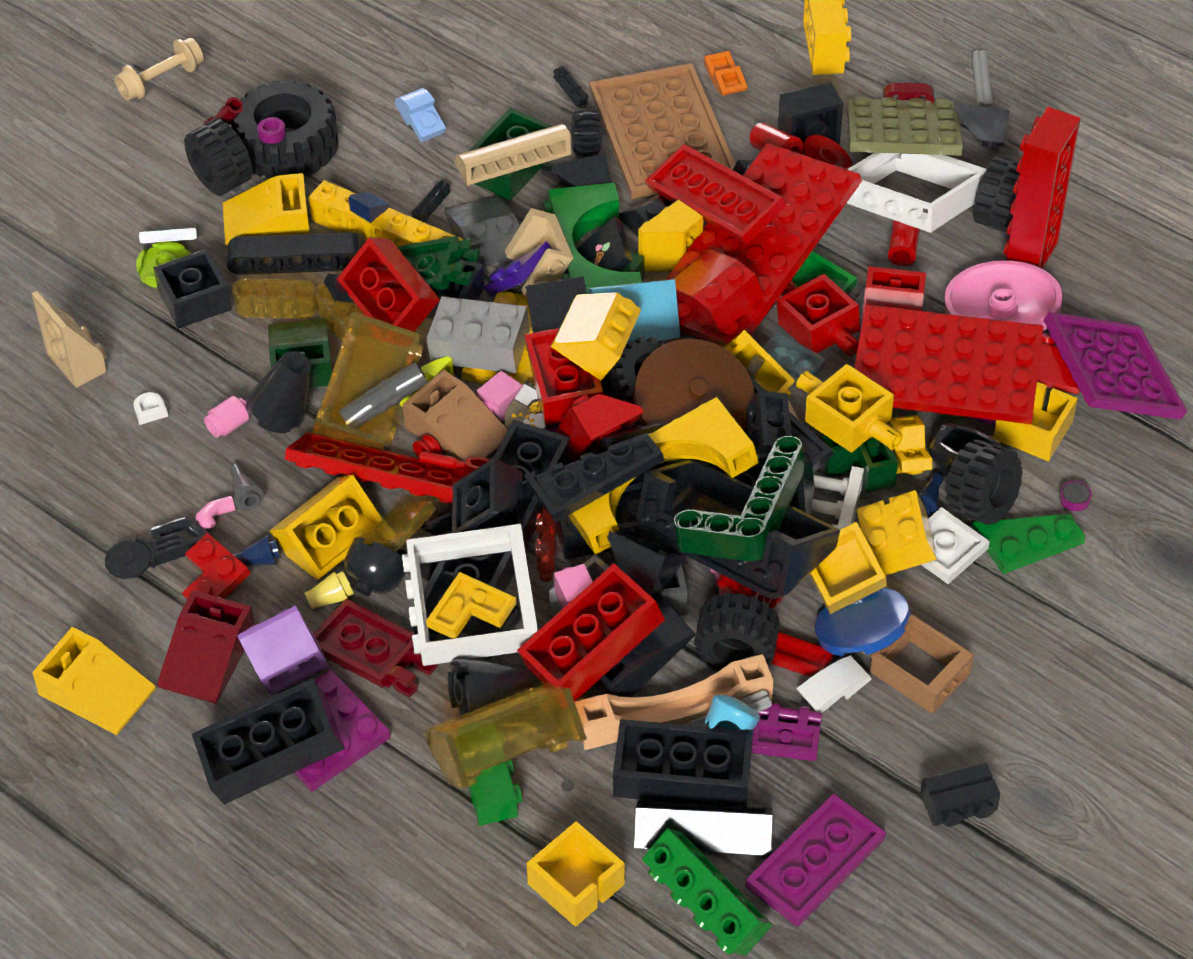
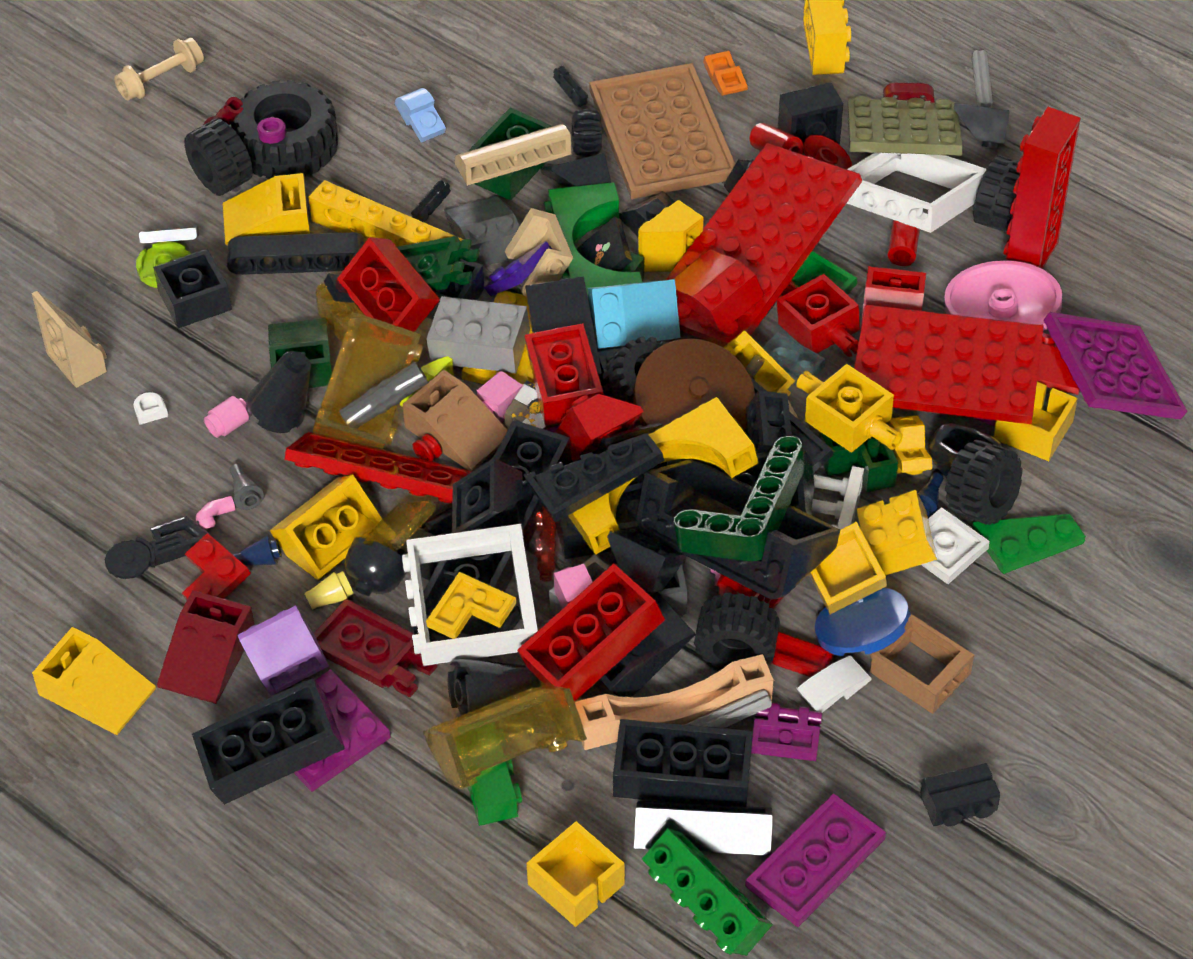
(274, 298): clear yellow beam -> none
(367, 205): dark blue slope -> none
(451, 462): red piece -> none
(596, 331): yellow slope -> none
(716, 193): red plate -> none
(731, 714): medium azure hair -> none
(1075, 496): tile -> none

